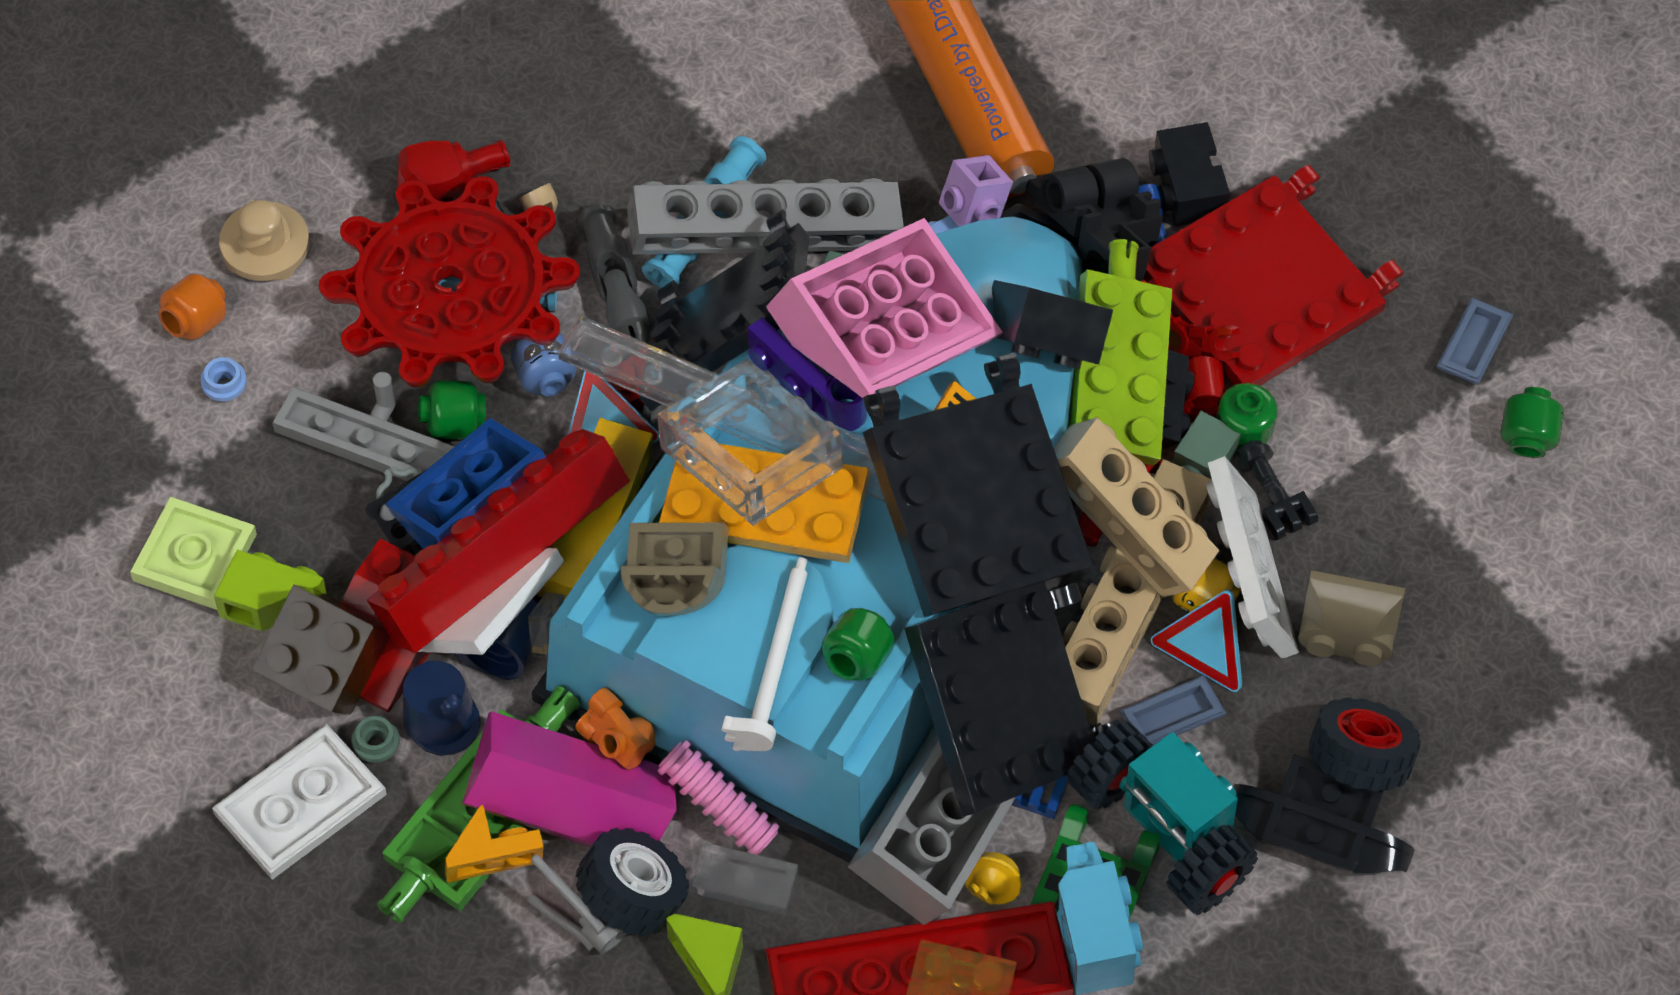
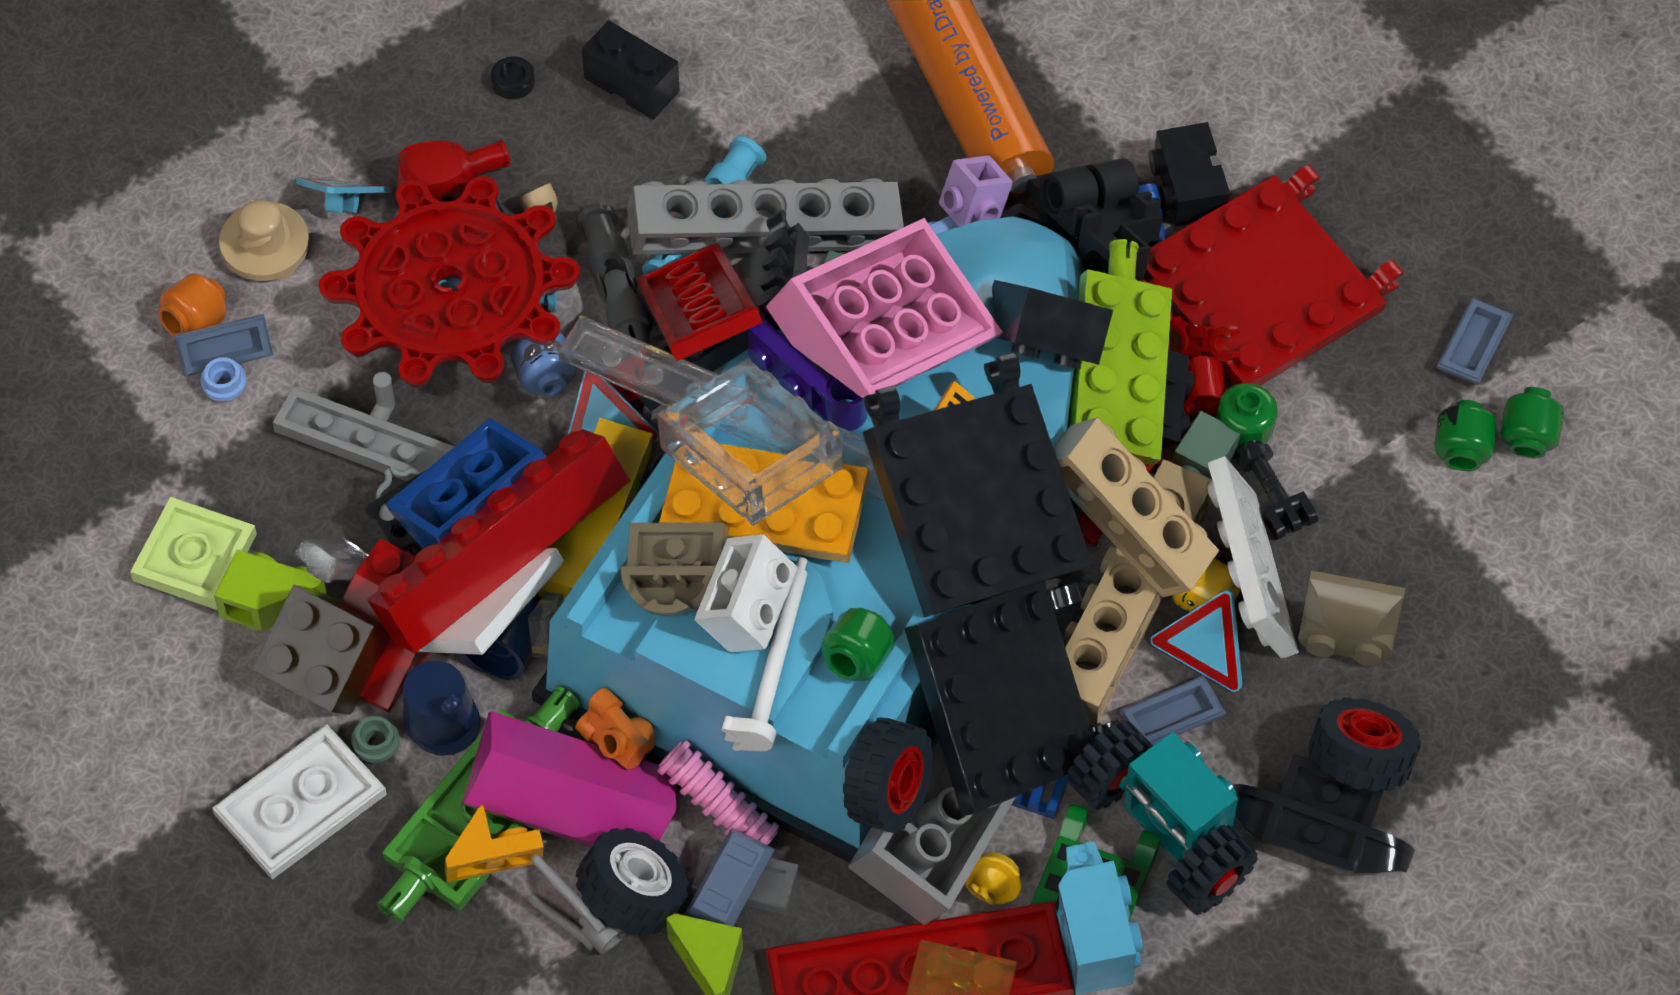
(238, 340): none -> sand blue tile
(331, 558): none -> clear plate
(341, 195): none -> medium azure piece
(452, 409): green head -> none
(512, 77): none -> black tile
(631, 69): none -> black brick
(698, 301): none -> red tile
(730, 879): none -> sand blue tile
(746, 593): none -> white brick
(888, 774): none -> black wheel
(1465, 435): none -> green head

